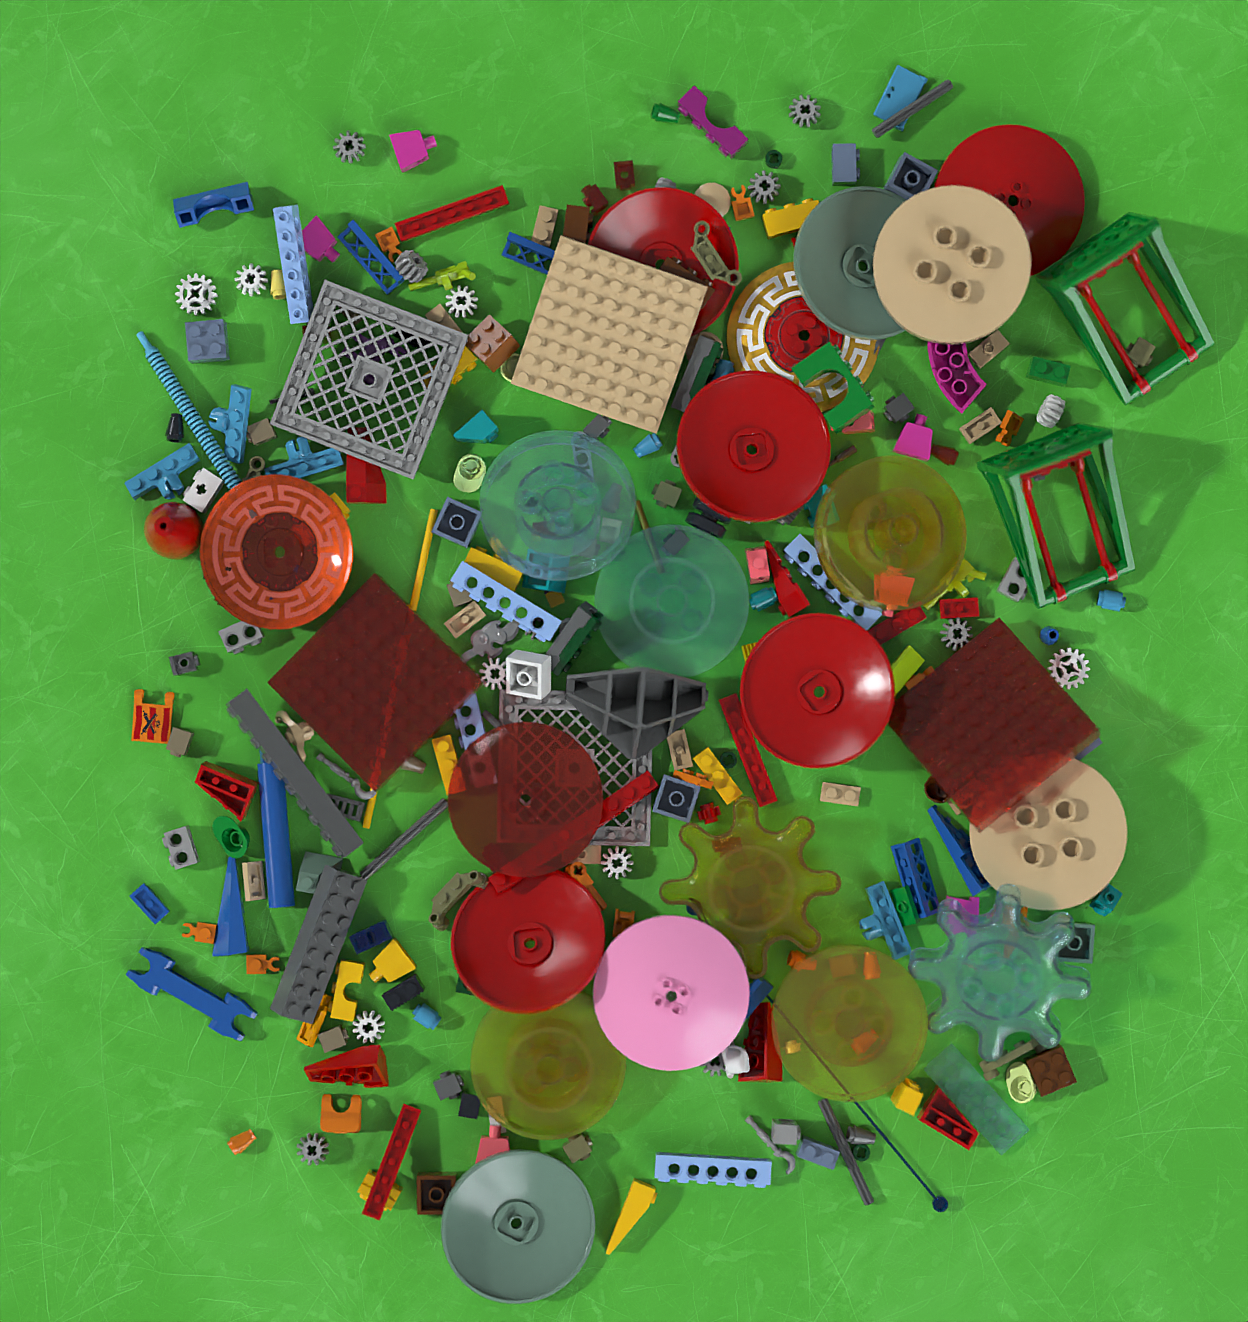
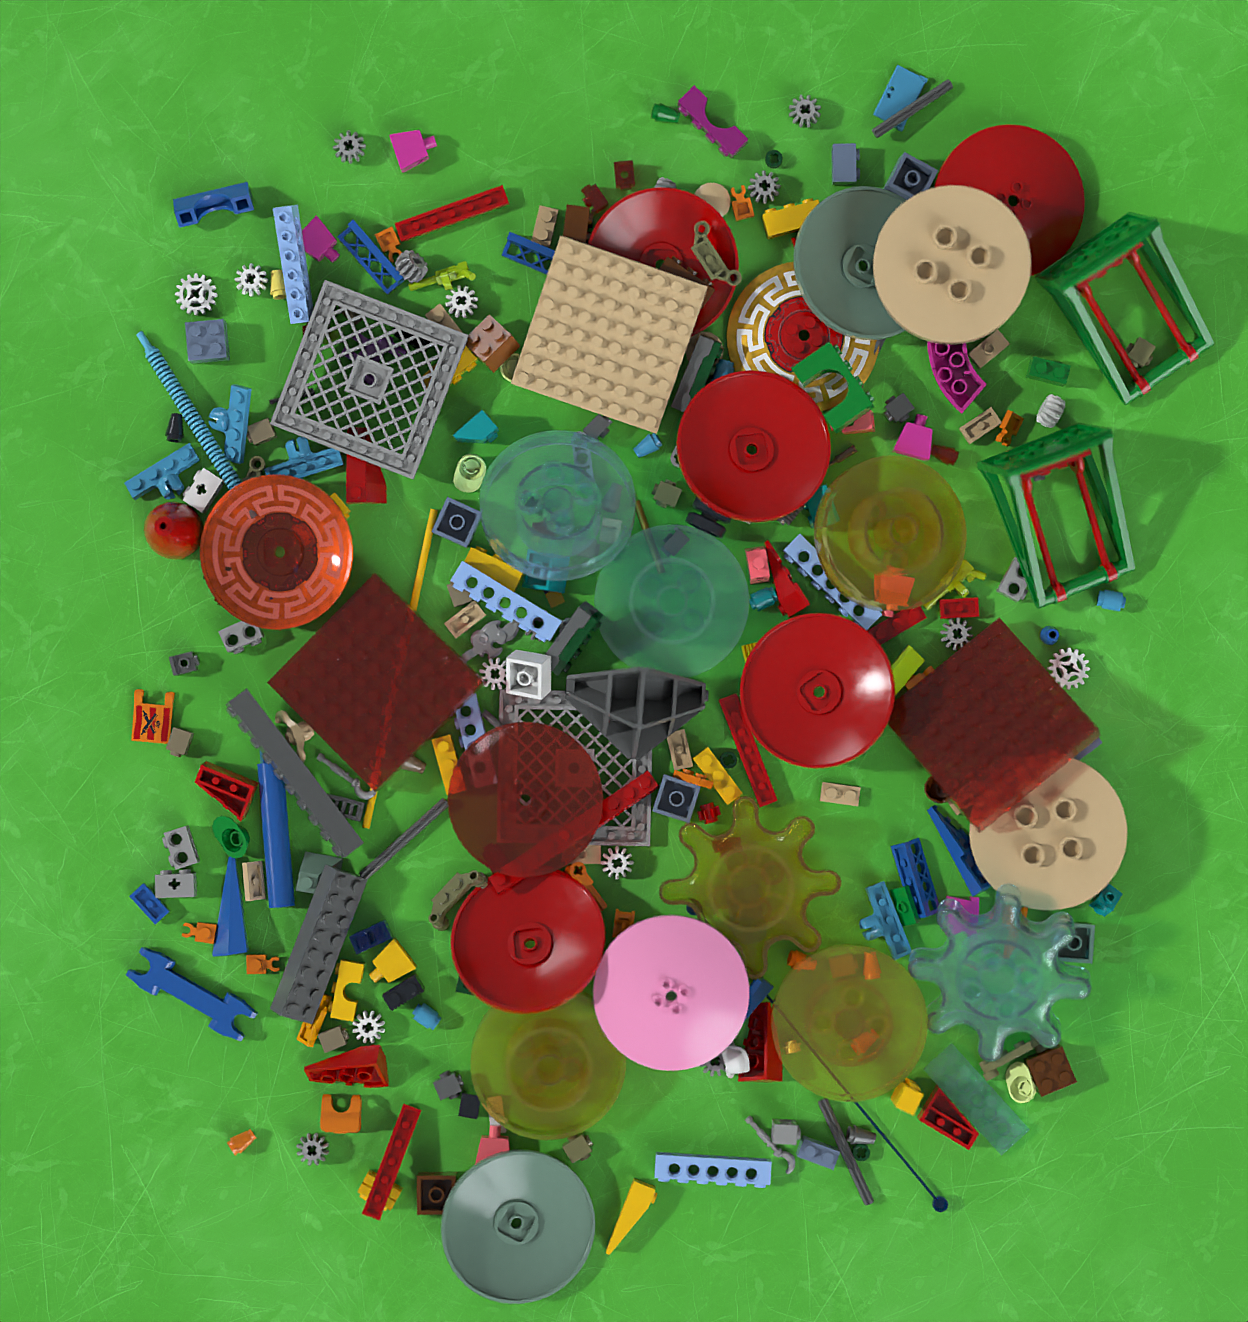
(164, 885): none -> light grey brick

